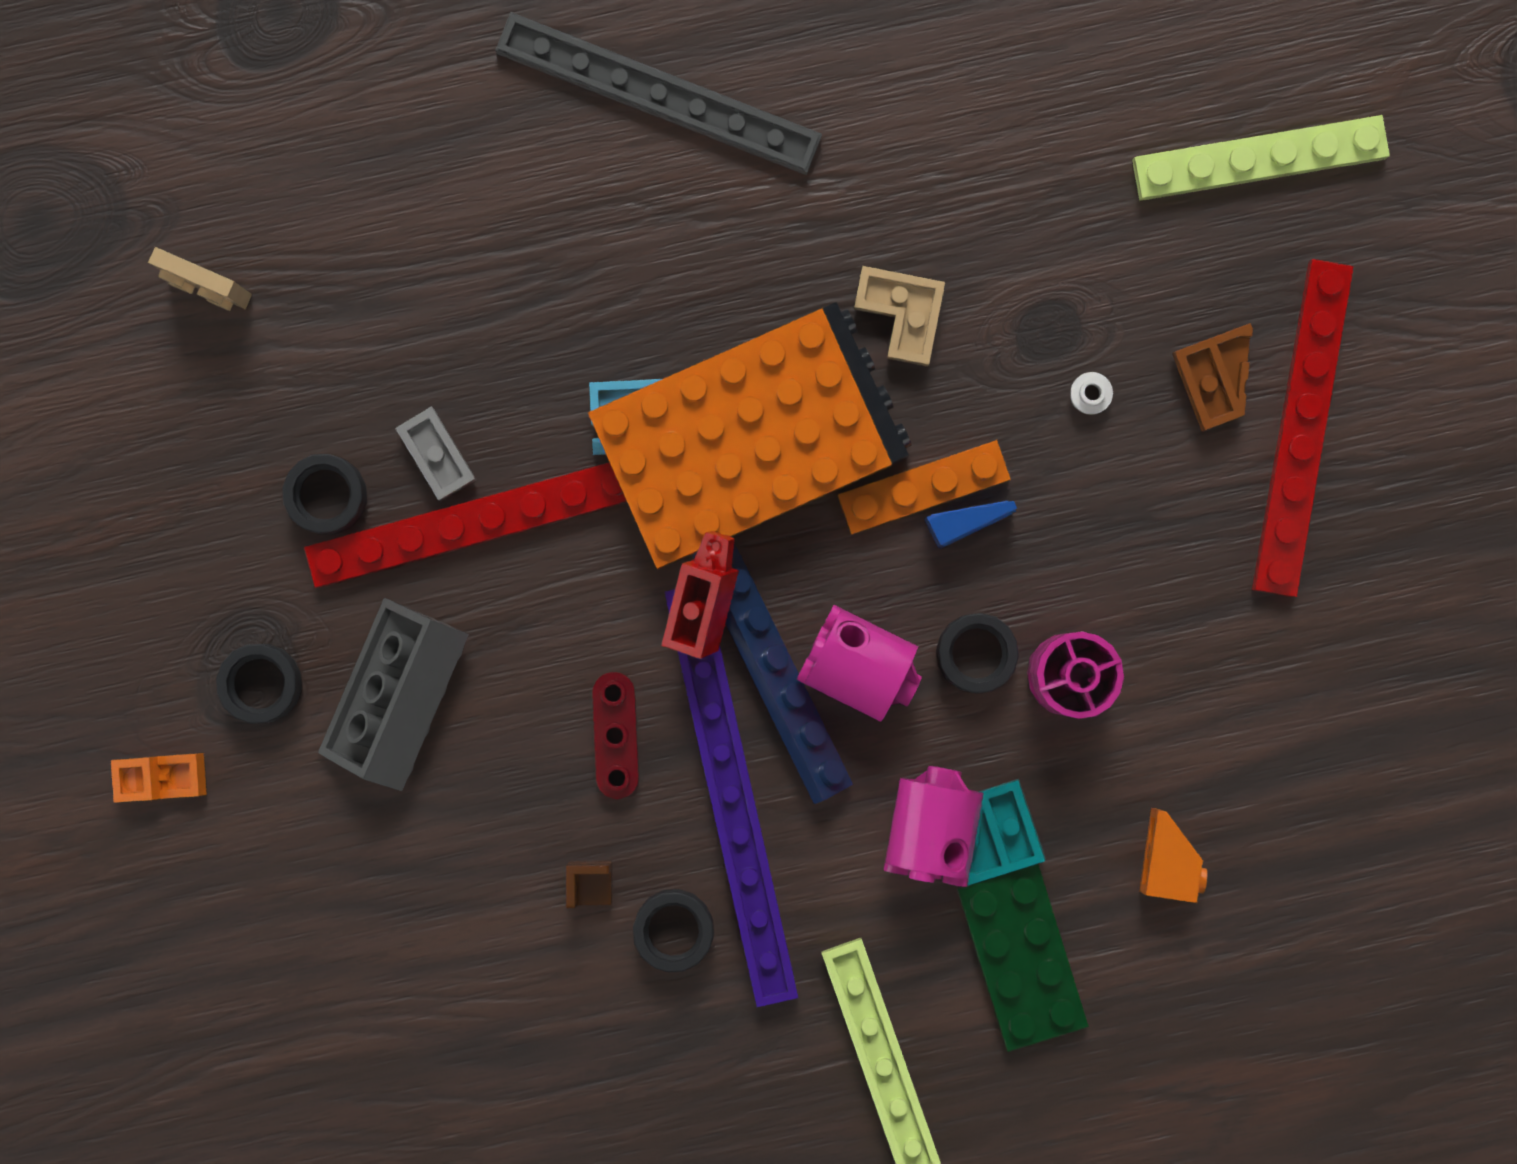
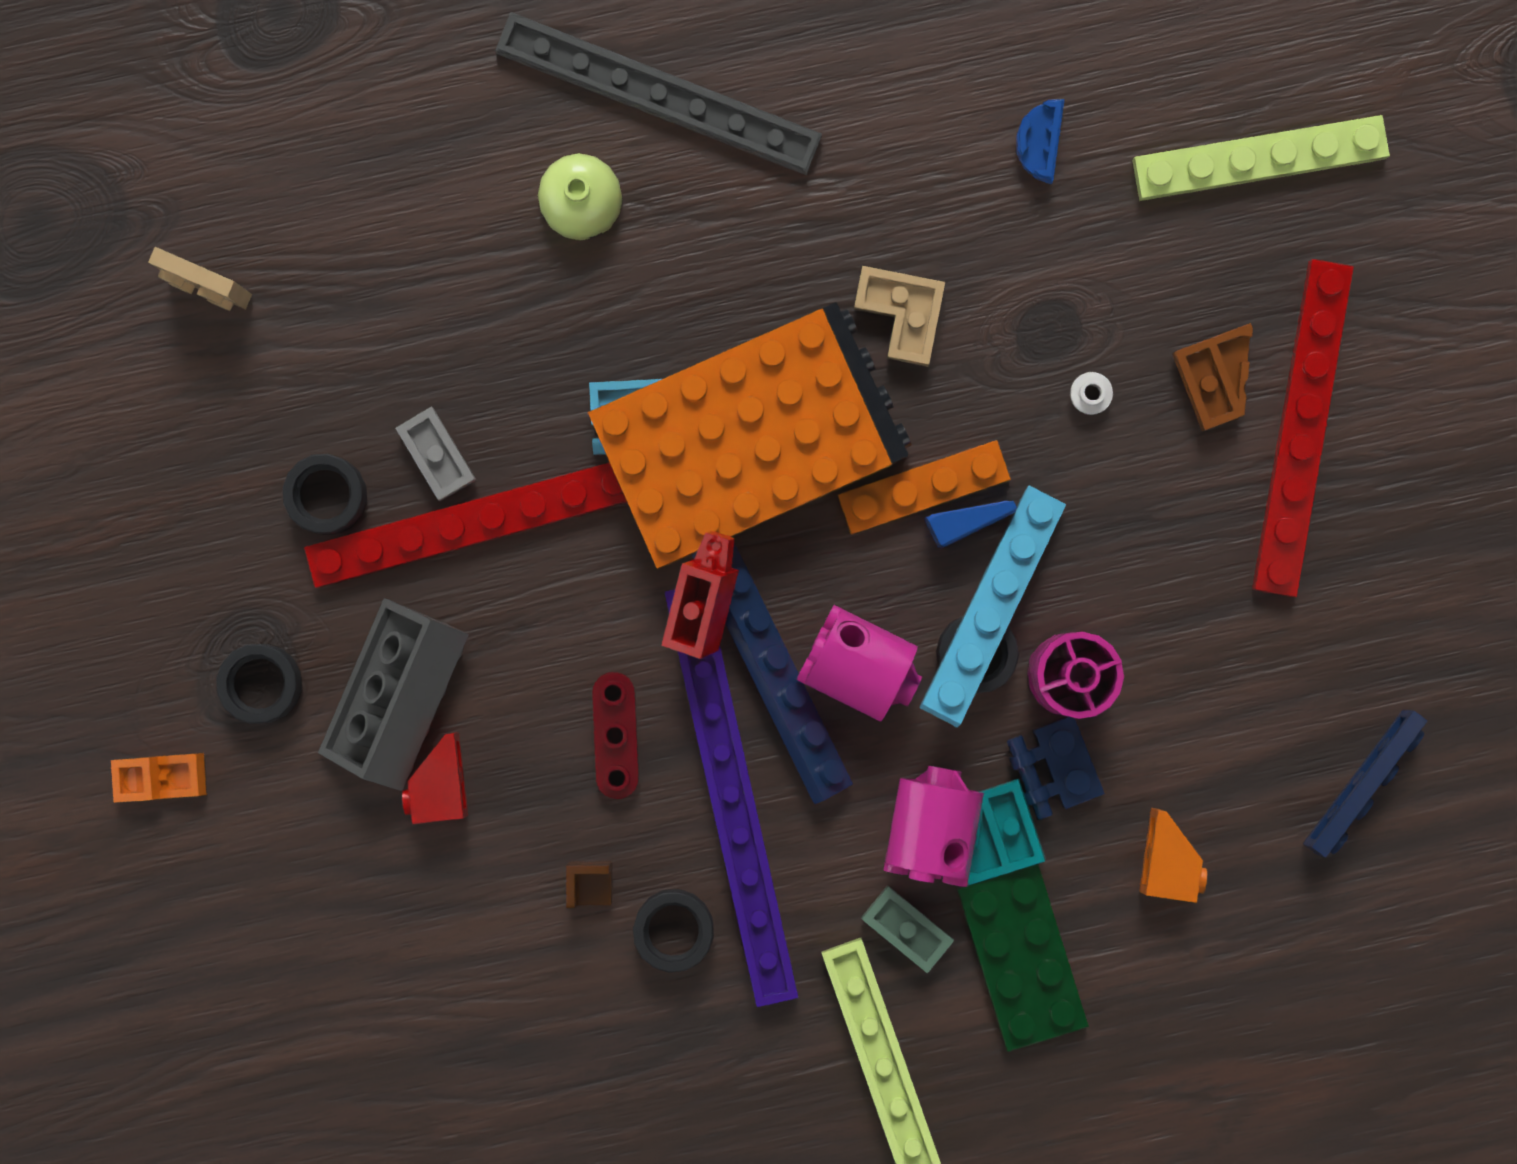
(438, 785): none -> red slope
(580, 196): none -> yellowish green cylinder
(907, 929): none -> sand green plate
(992, 606): none -> medium azure plate
(1039, 139): none -> blue plate
(1066, 760): none -> dark blue plate
(1377, 769): none -> dark blue plate

